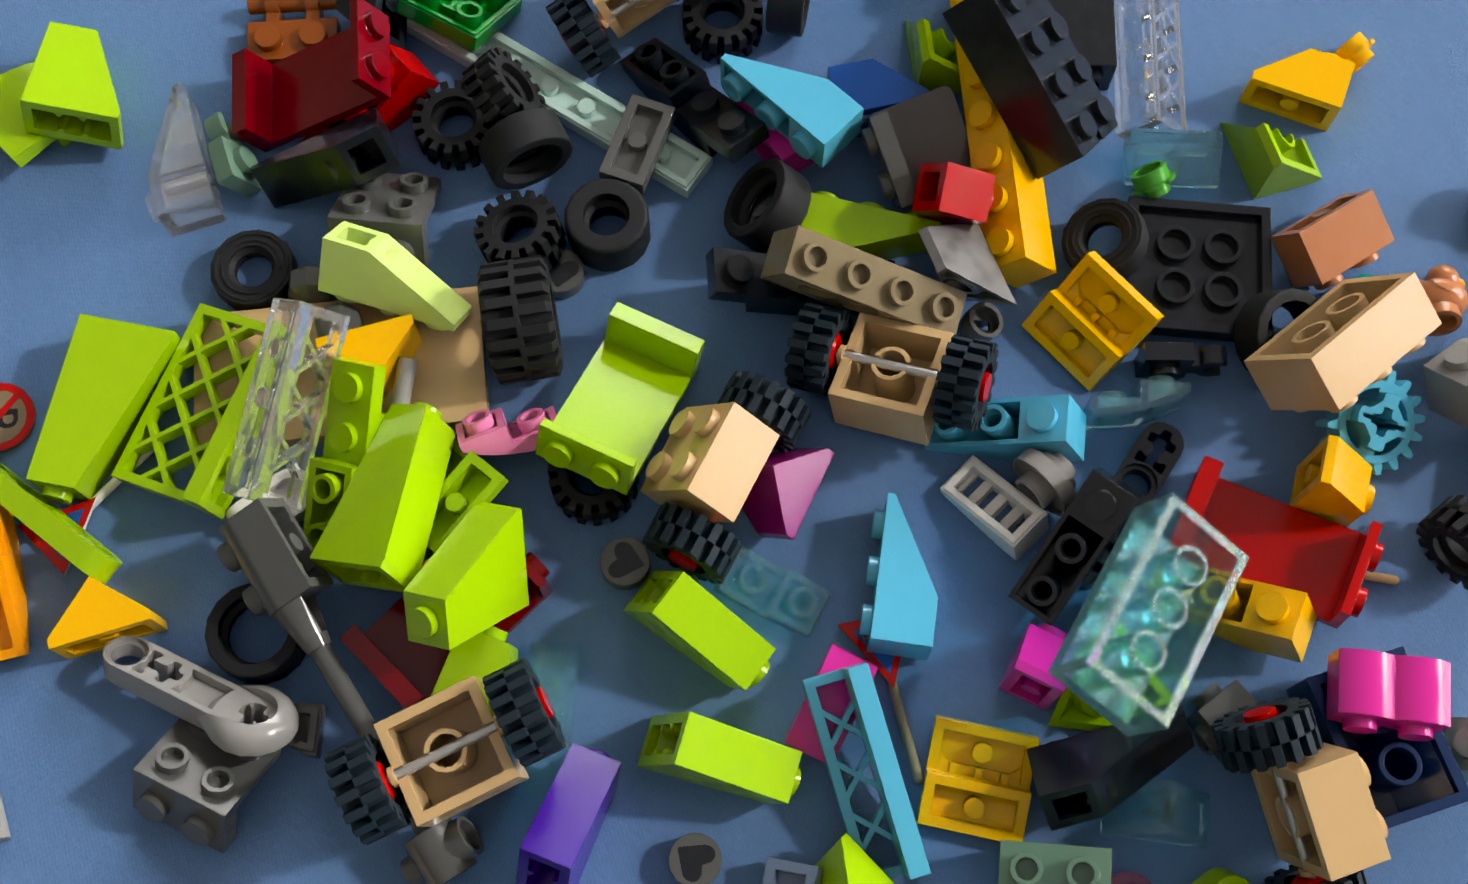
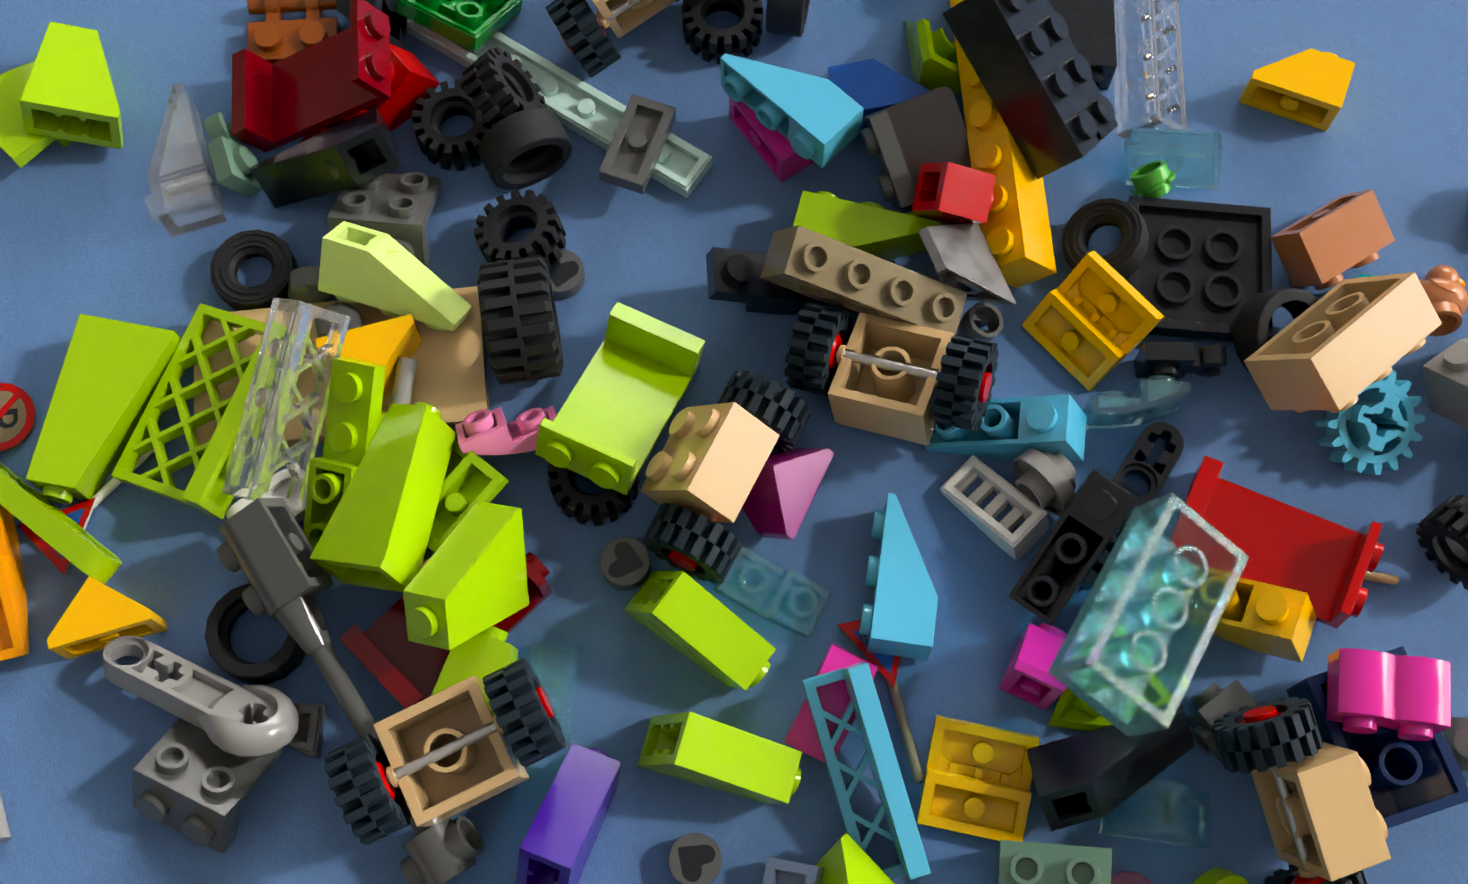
(601, 199): black tyre -> none
(701, 111): black slope -> none
(752, 193): black tyre -> none
(1270, 160): lime slope -> none
(1333, 483): yellow slope -> none
(1357, 51): yellow plate -> none

